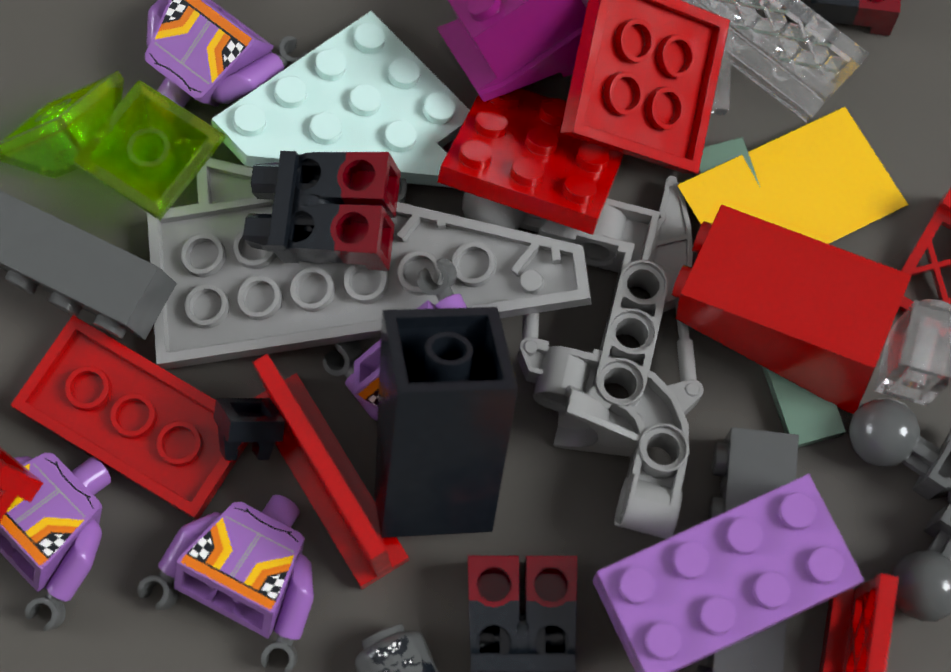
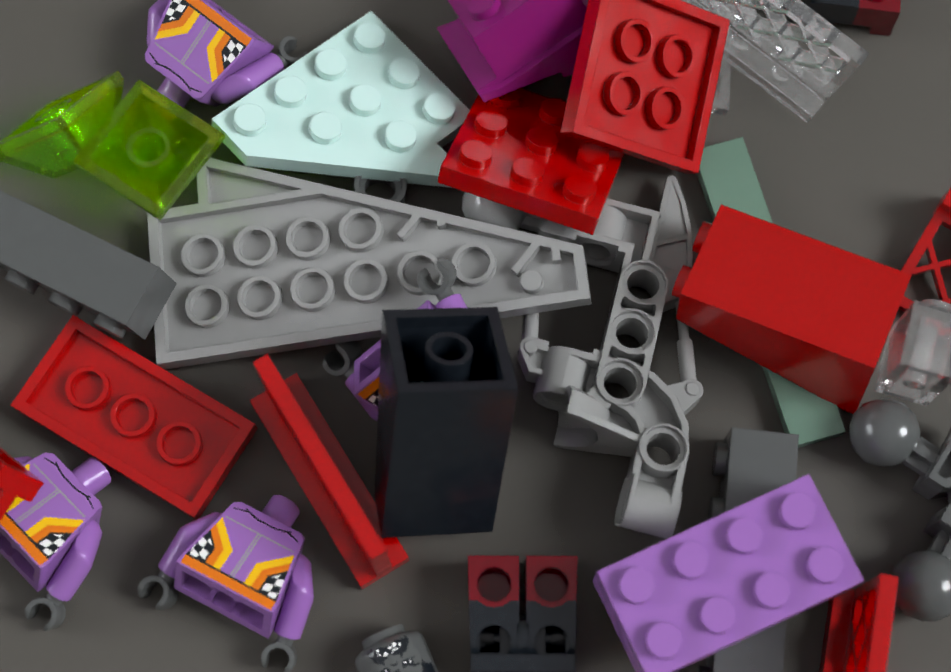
(248, 421): black tile -> none
(327, 208): hips -> none
(810, 181): yellow sticker -> none

